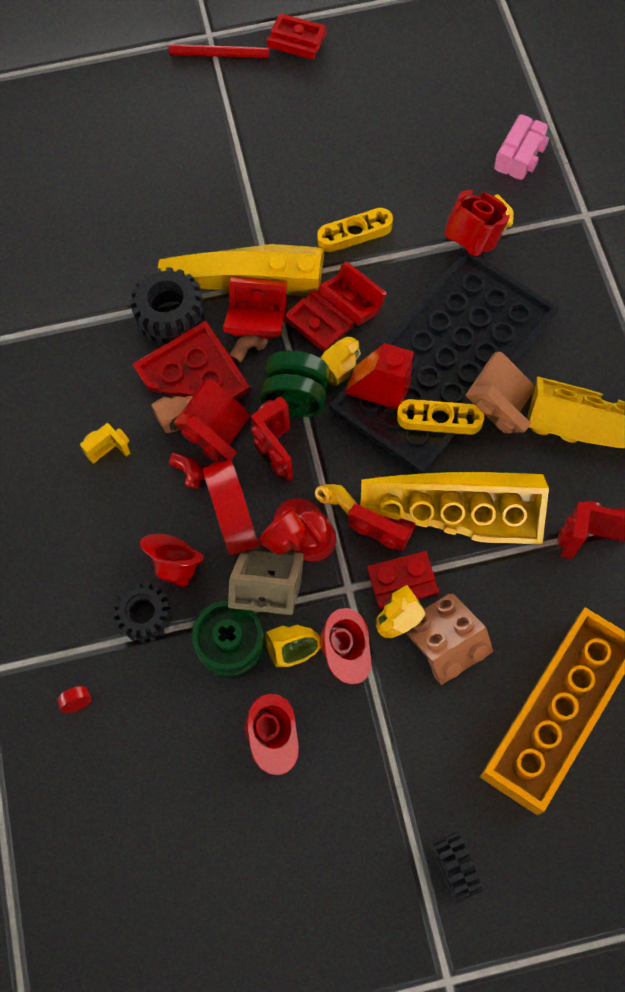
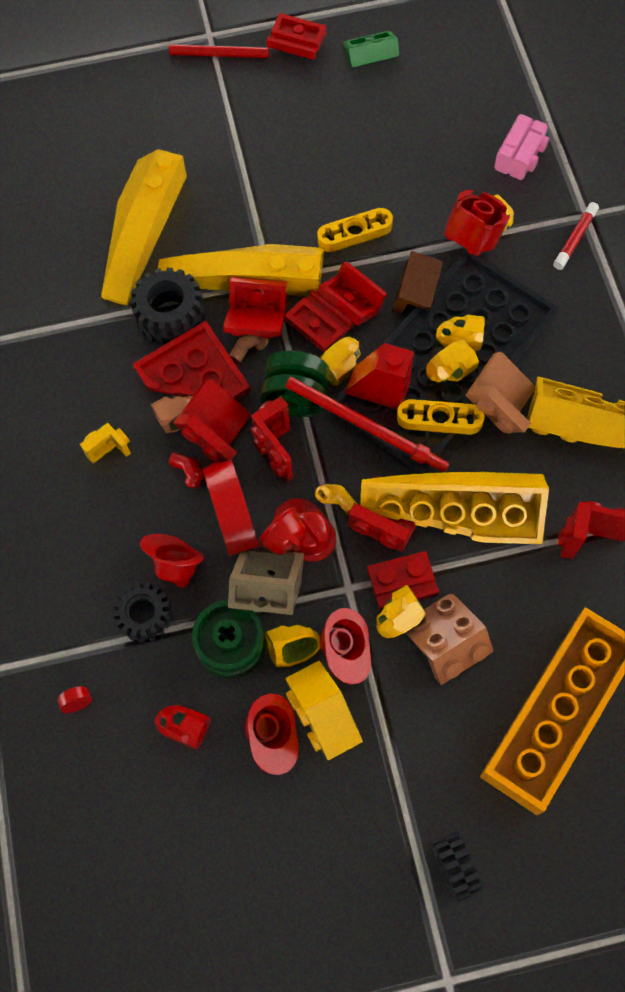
(140, 220): none -> yellow wedge
(183, 725): none -> red rock
(323, 709): none -> yellow brick
(371, 48): none -> green slope
(417, 282): none -> reddish brown panel
(418, 452): none -> red bar
(452, 363): none -> yellow rock
(466, 328): none -> yellow rock
(575, 236): none -> red bar

